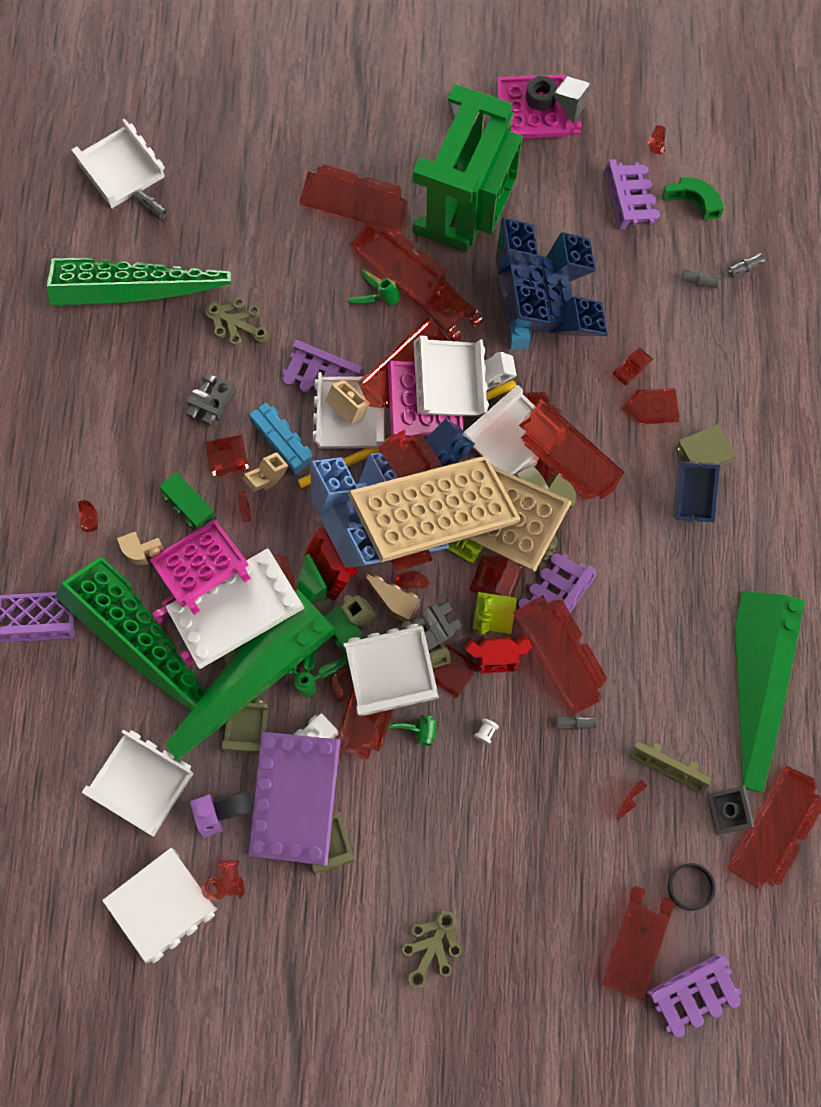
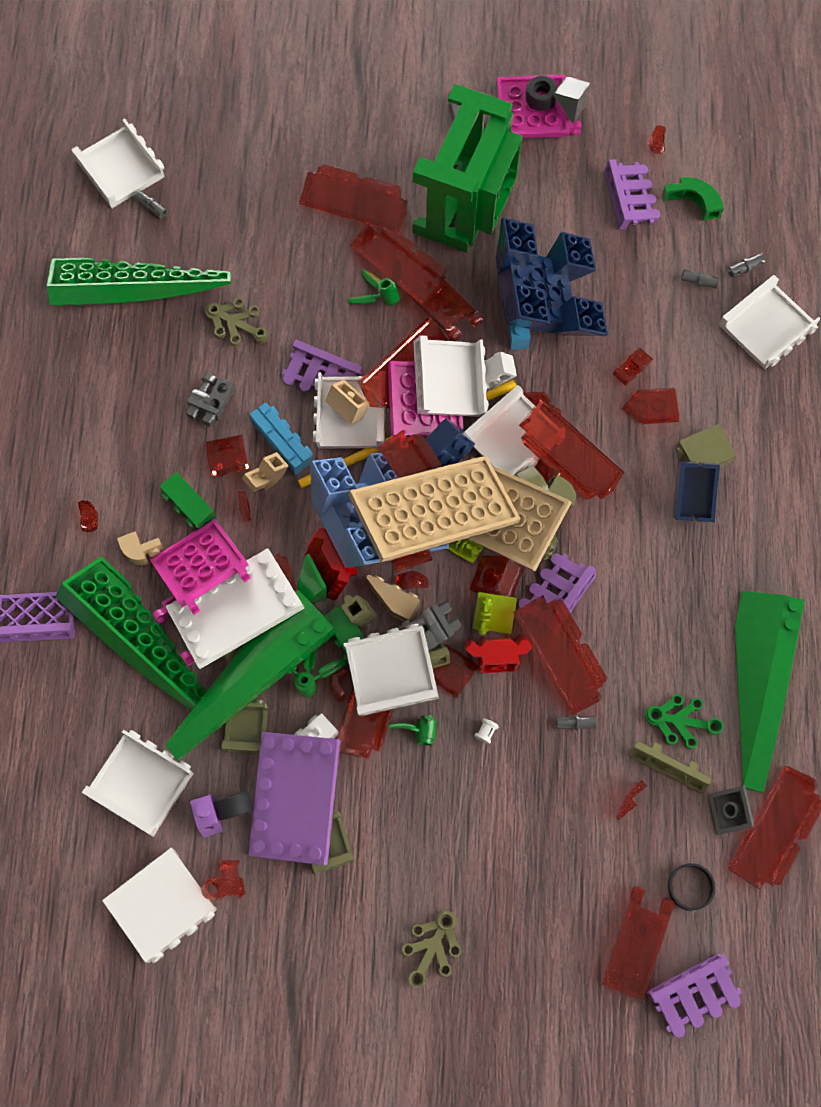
(680, 720): none -> green plant
(768, 324): none -> white panel

